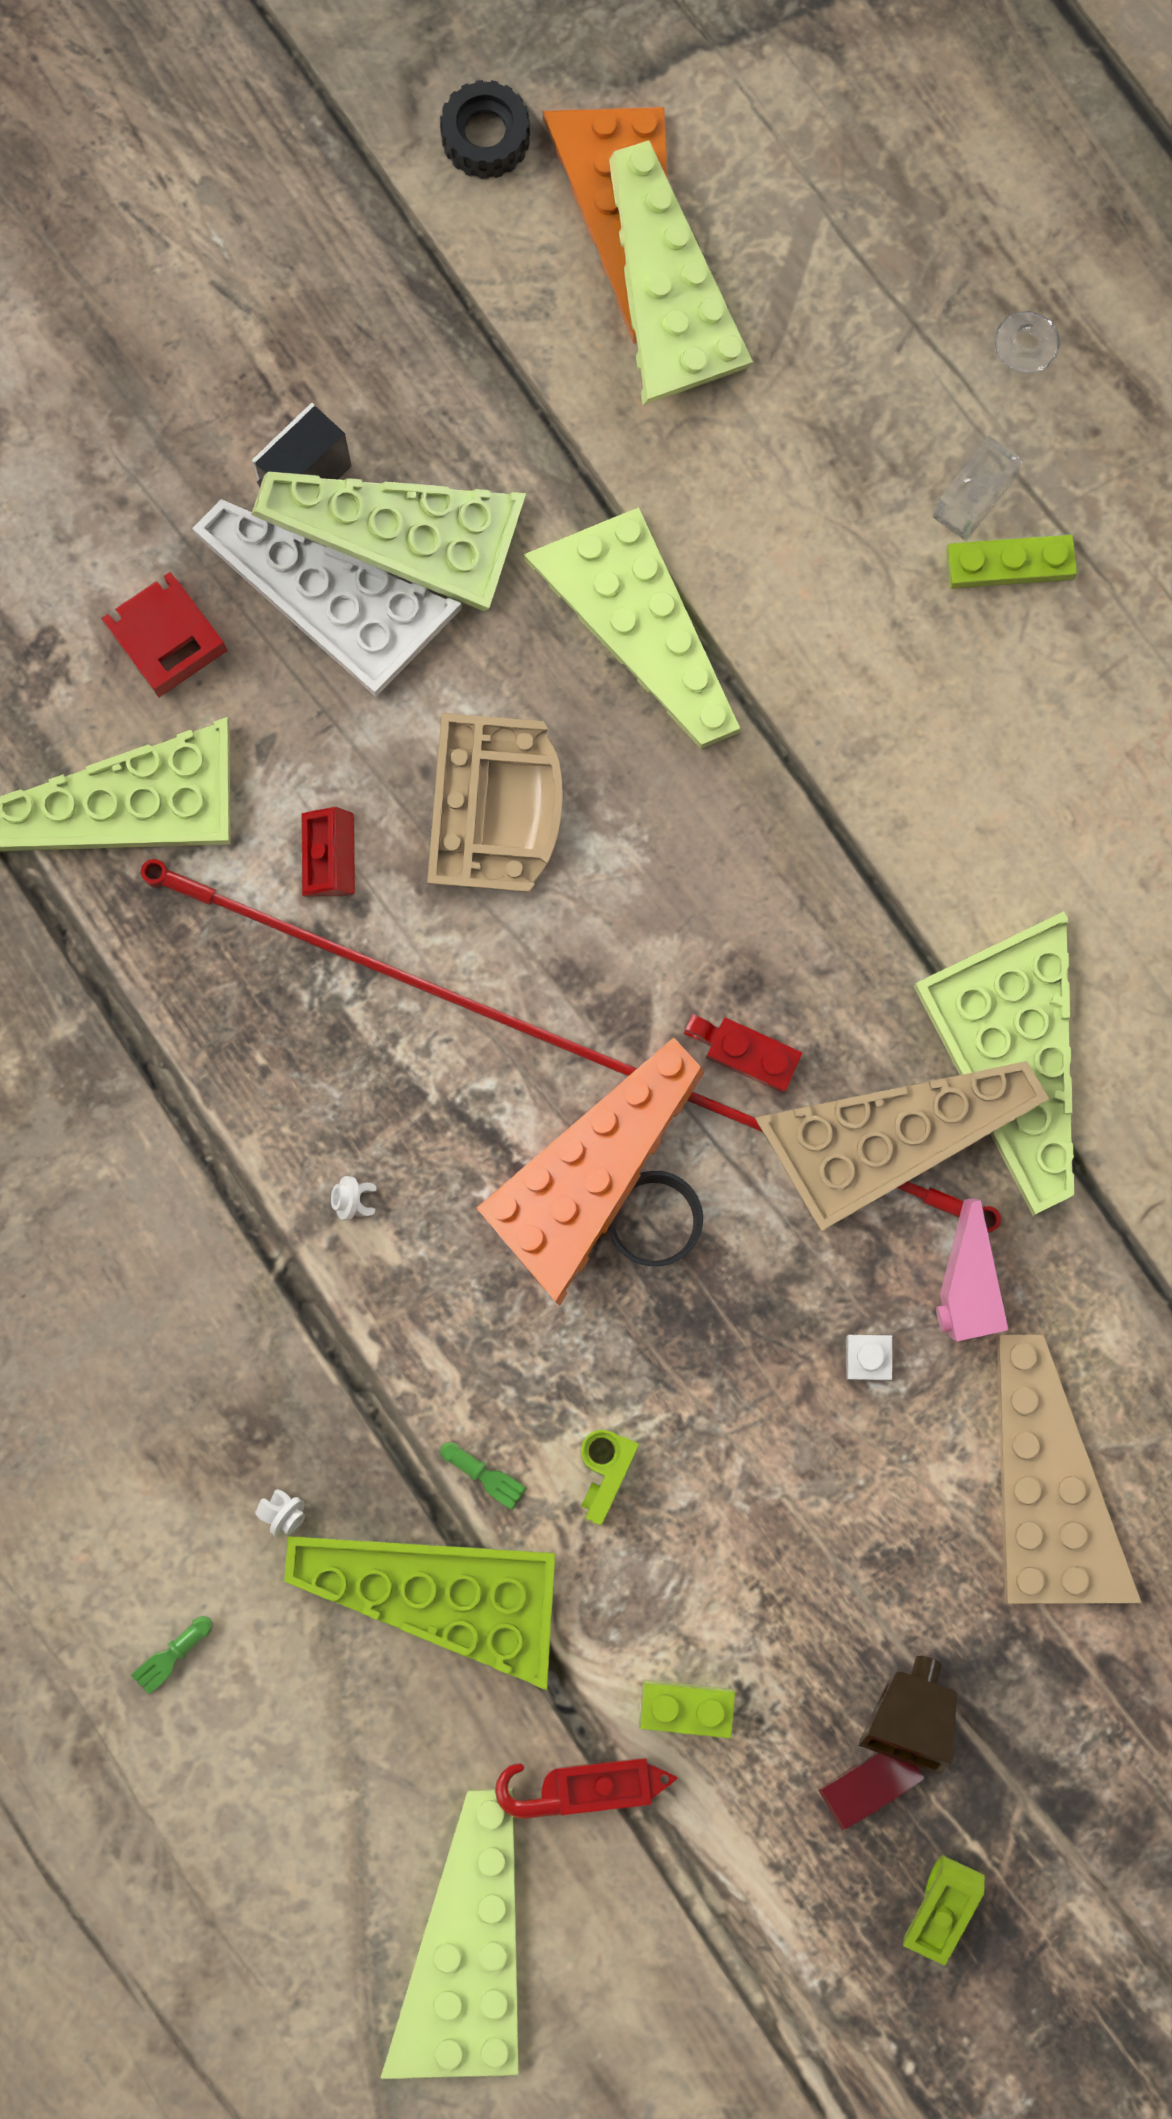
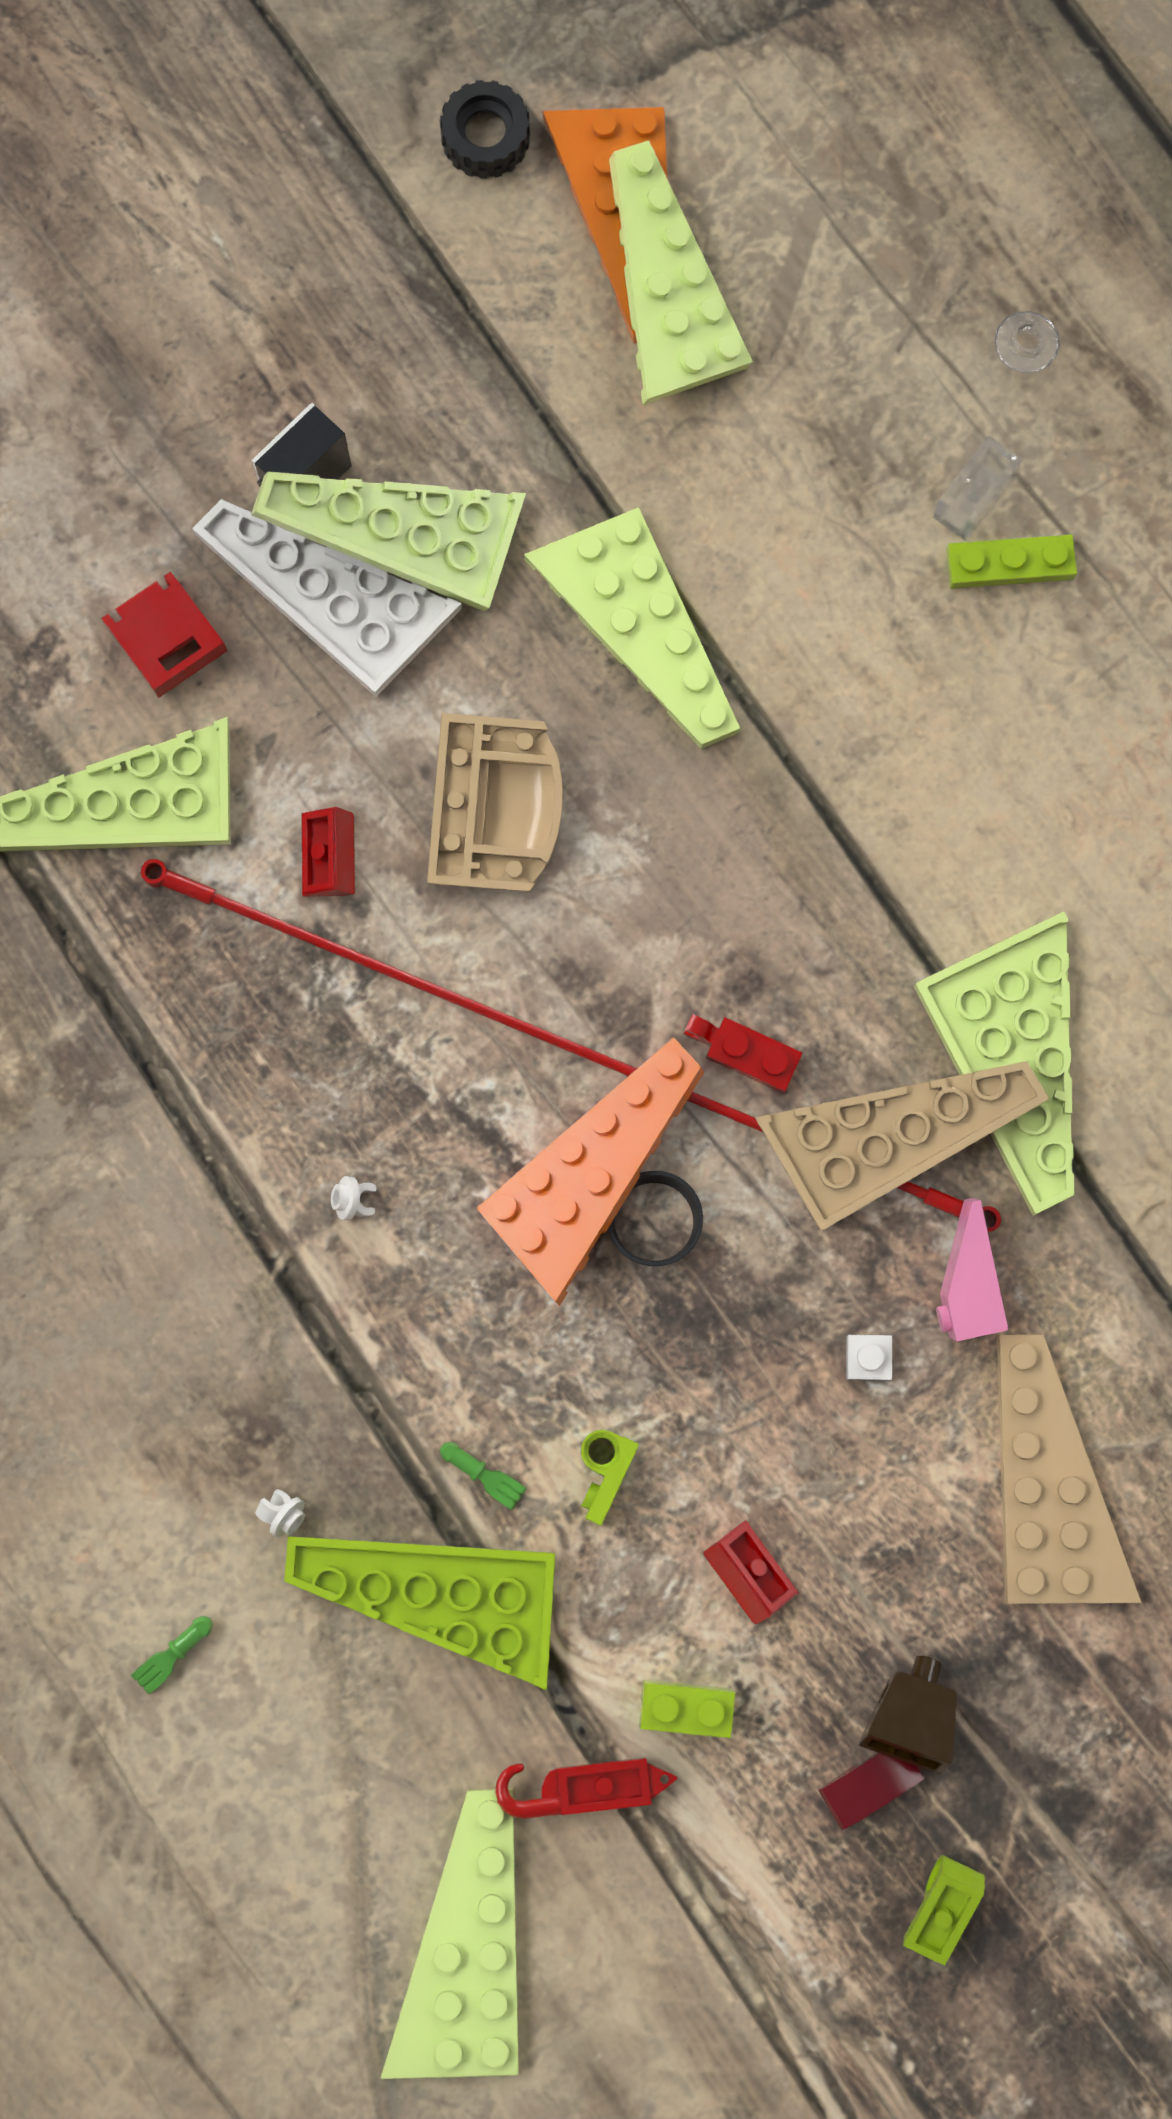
(750, 1573): none -> red slope

